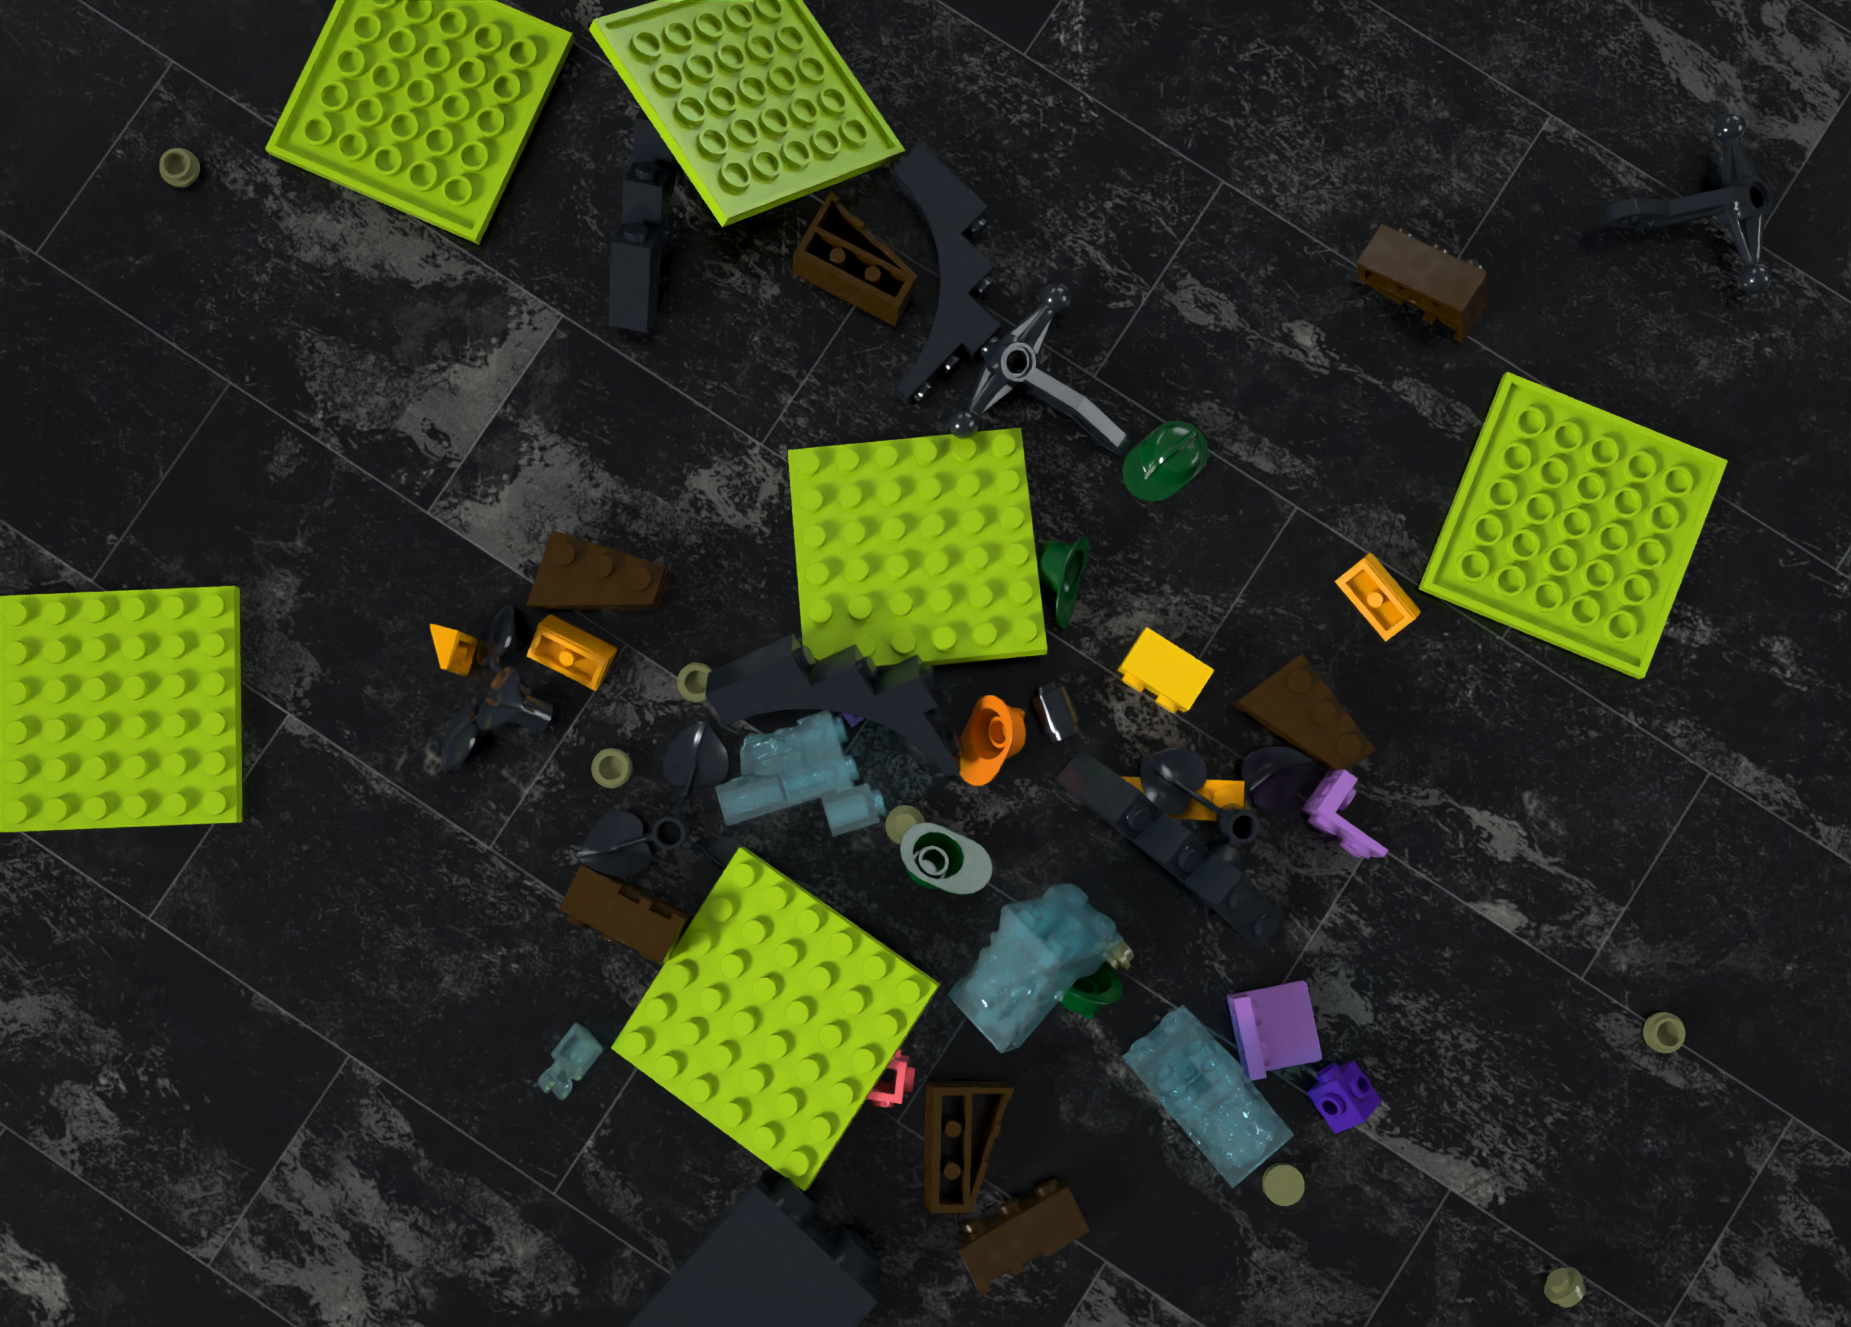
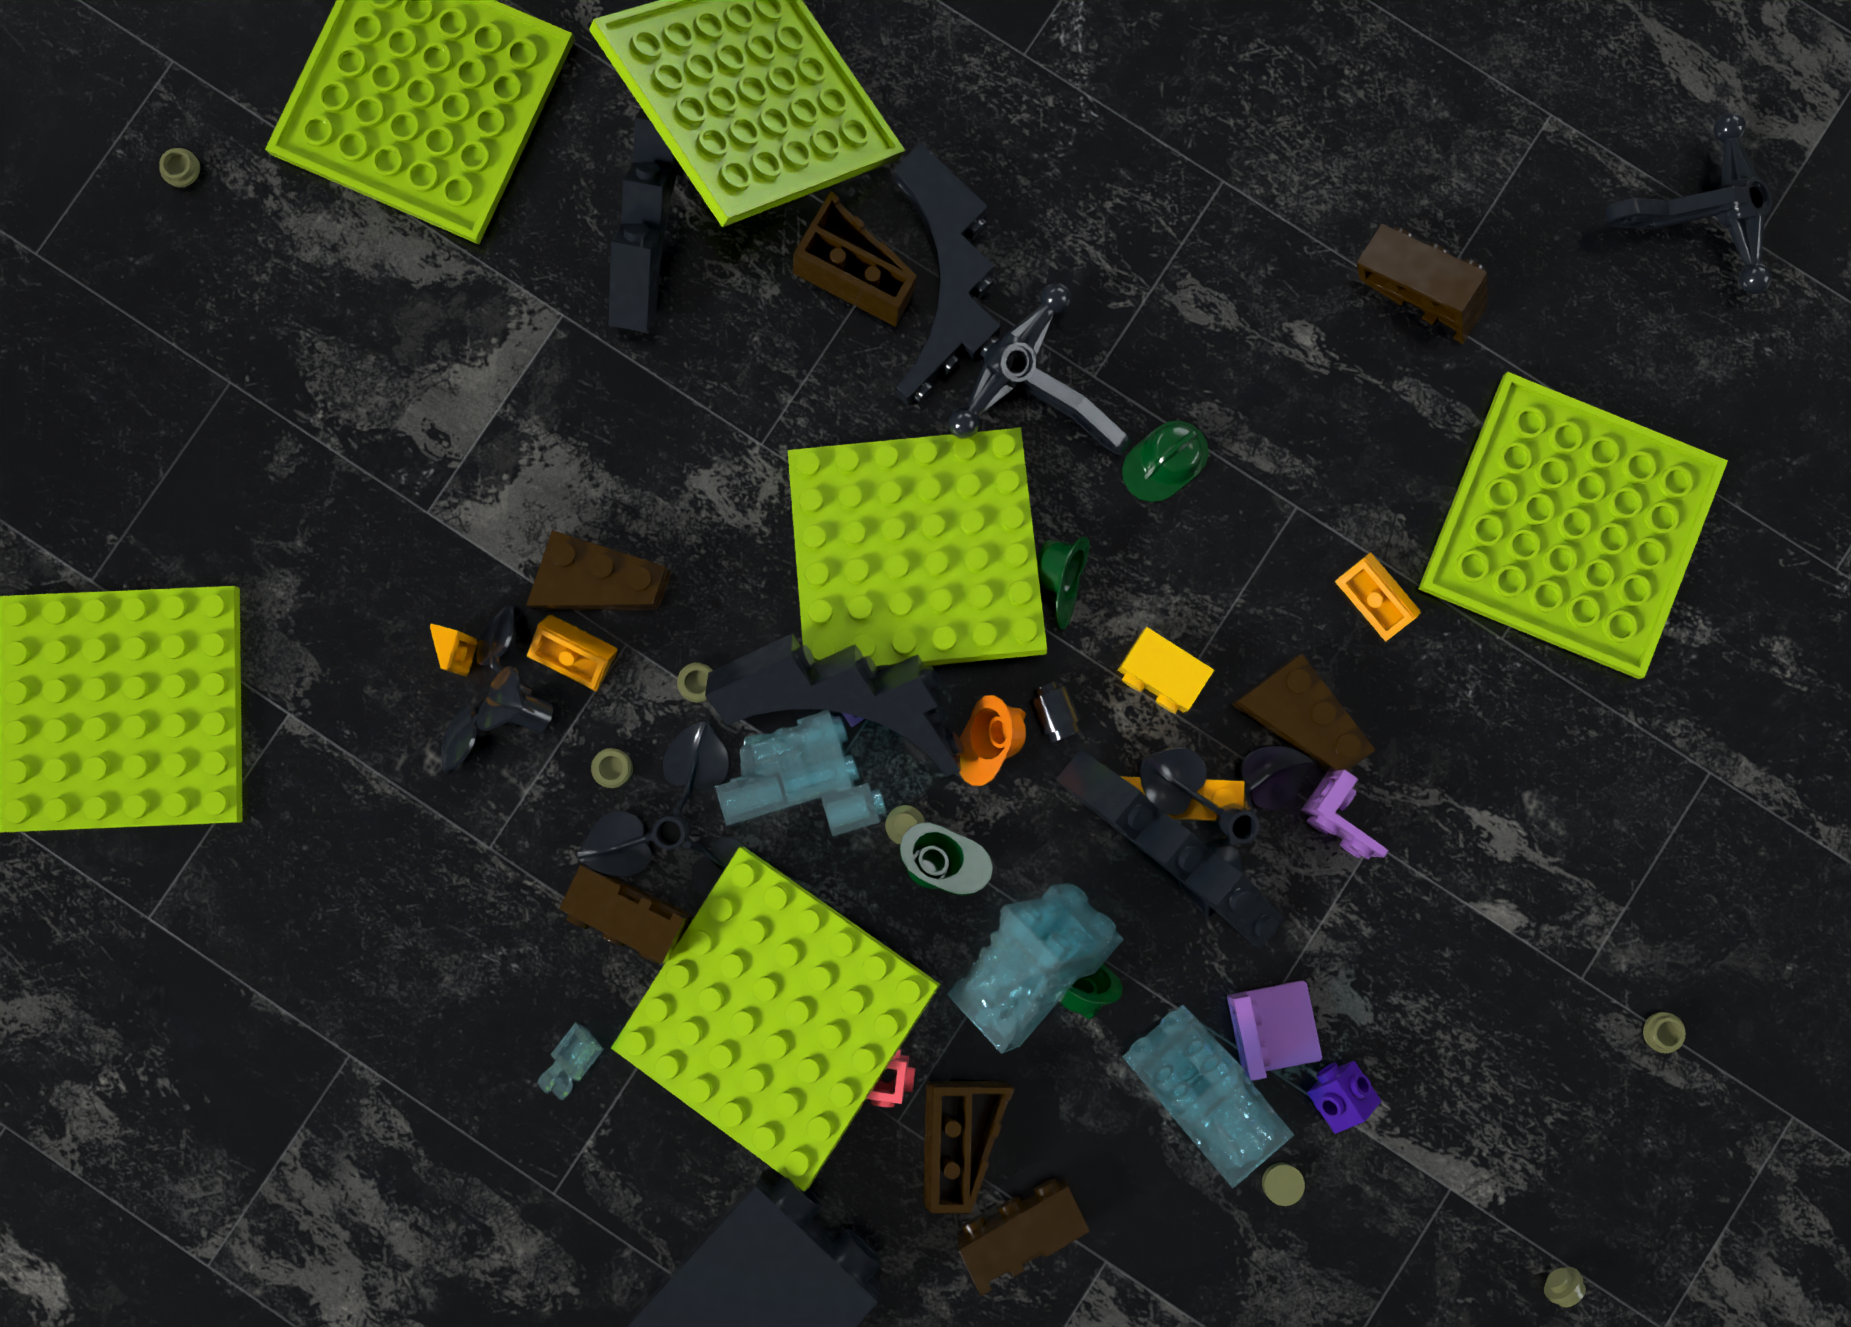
(1120, 958): olive plate -> none

